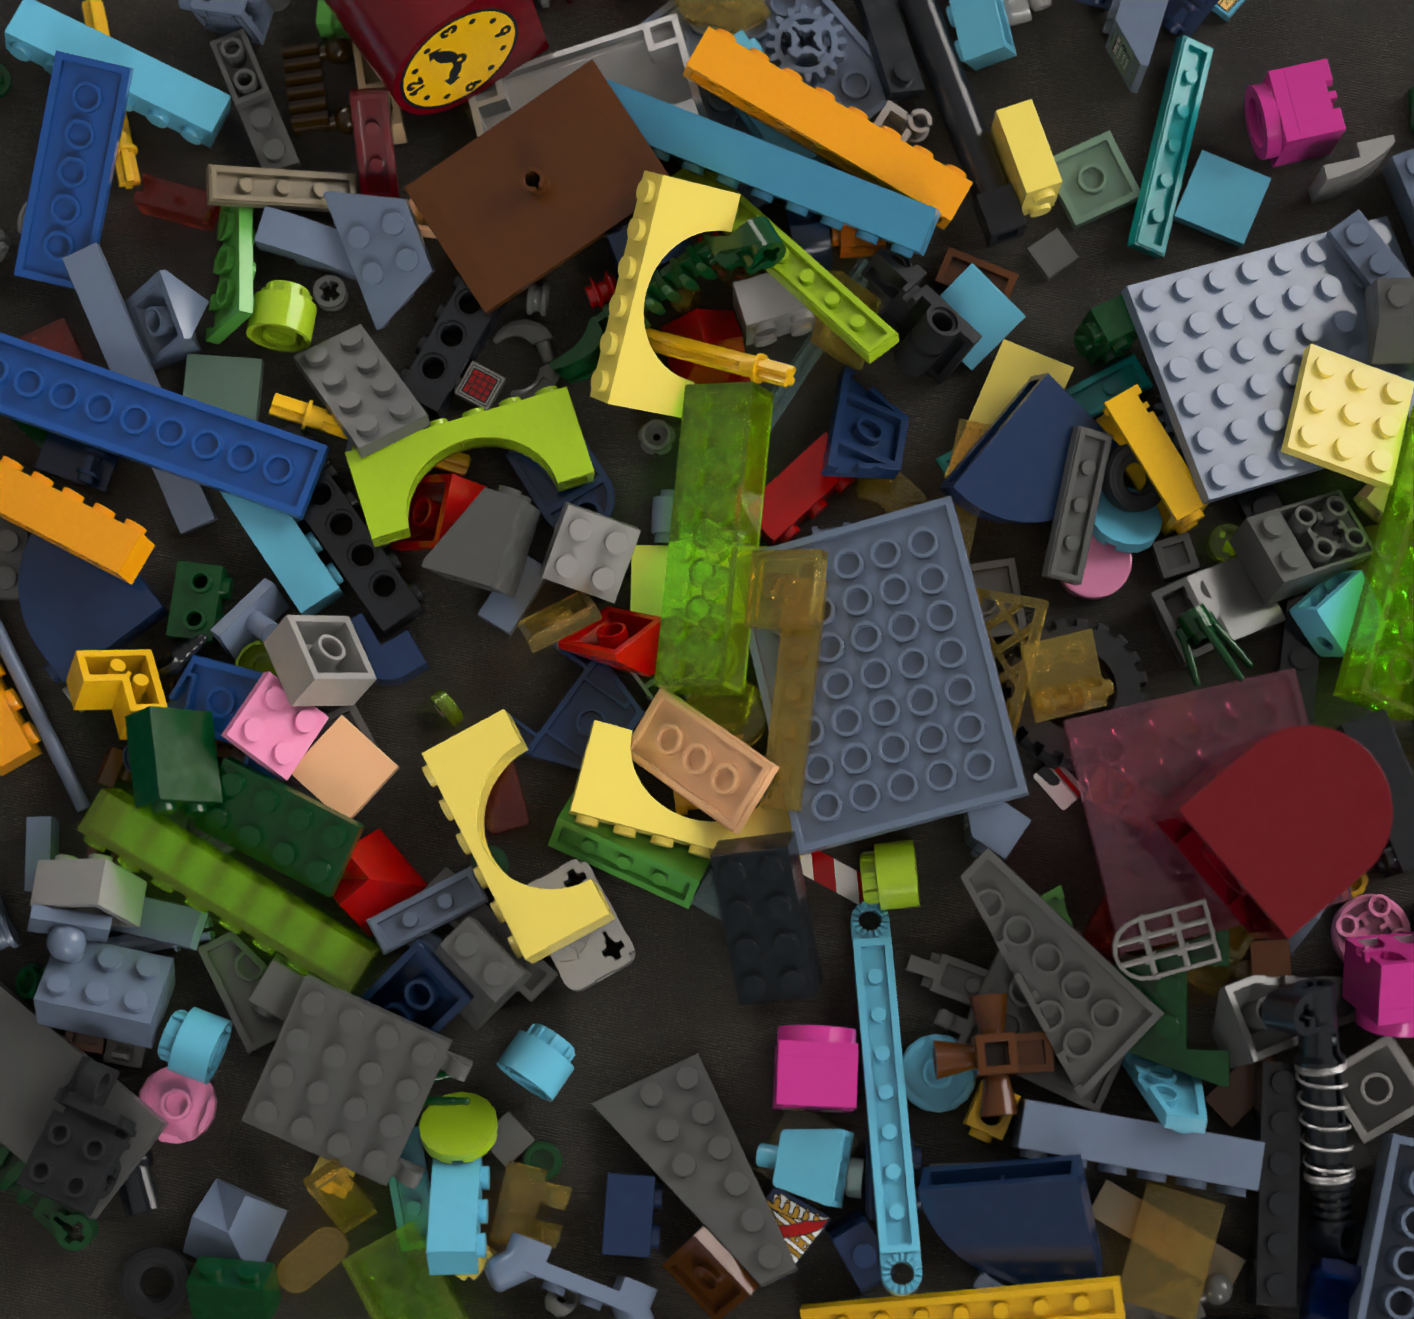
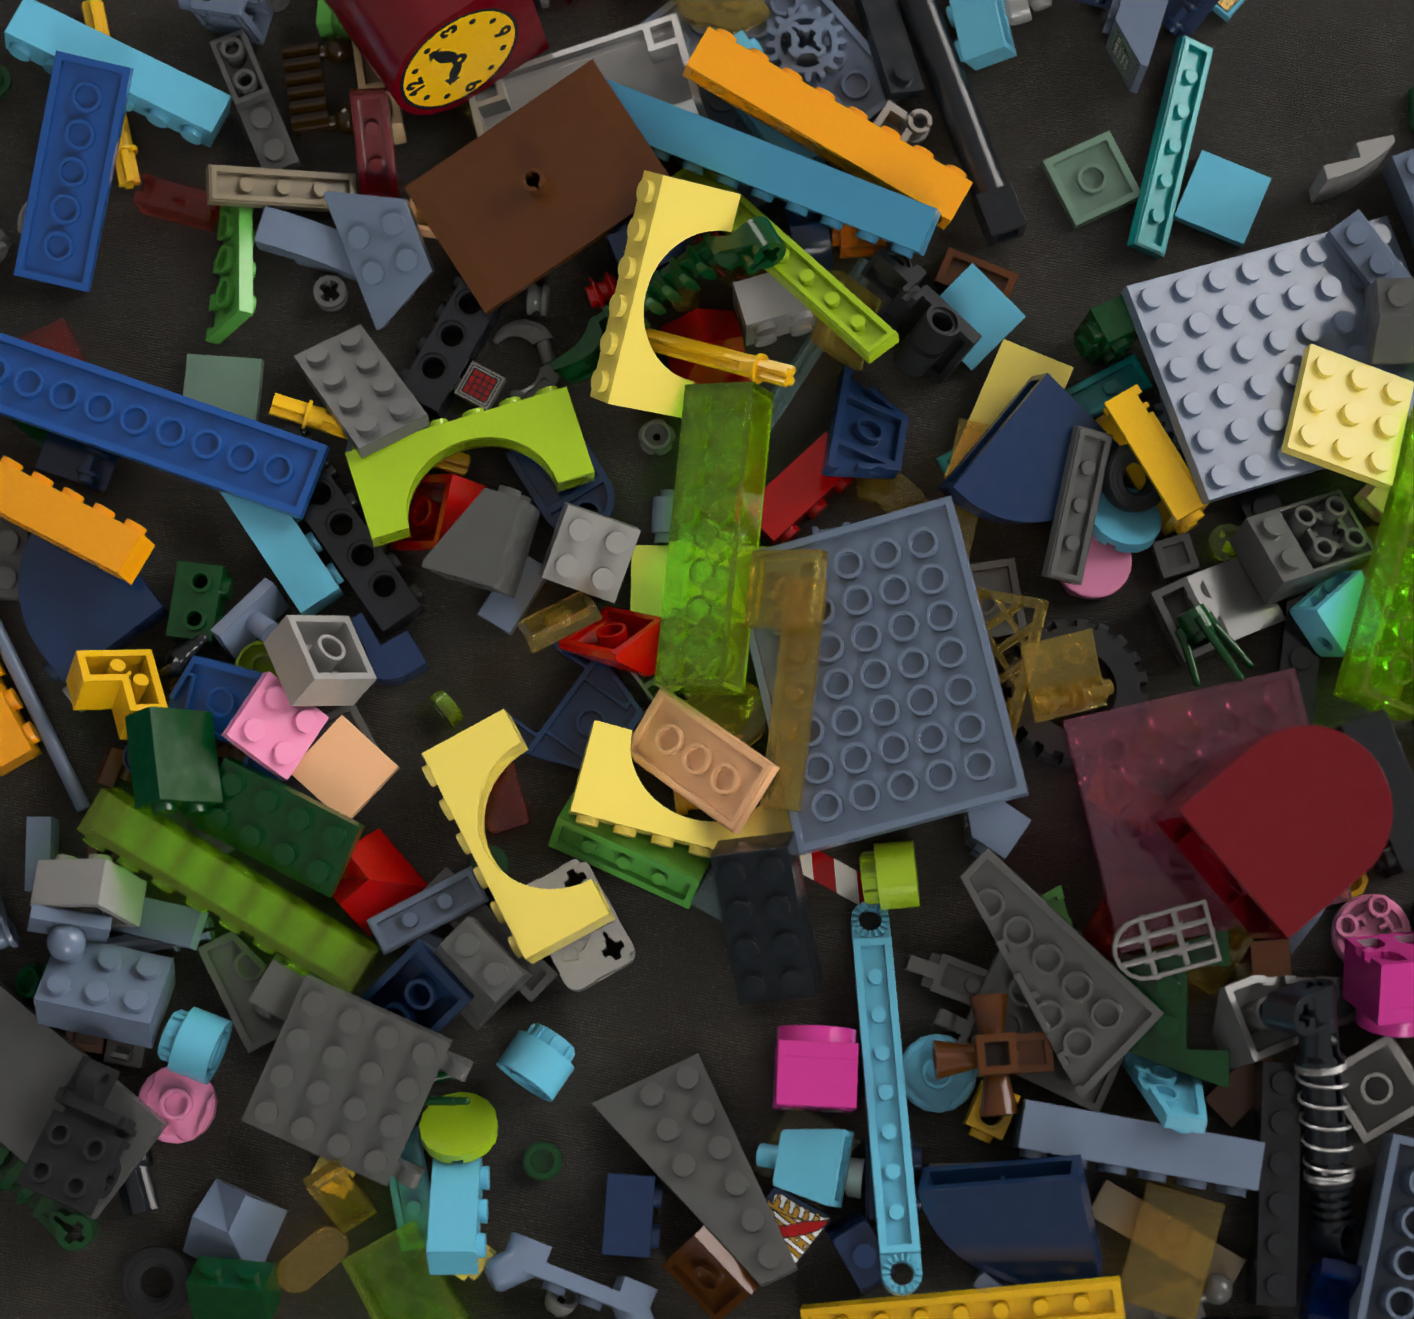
(128, 357): sand blue tile -> none
(166, 318): sand blue slope -> none
(282, 317): lime piece -> none
(511, 1139): dark grey tile -> none
(520, 1201): clear yellow plate -> none
(1026, 157): light yellow brick -> none
(1052, 254): dark grey tile -> none
(1059, 785): sticker -> none
(1293, 114): dark pink piece -> none

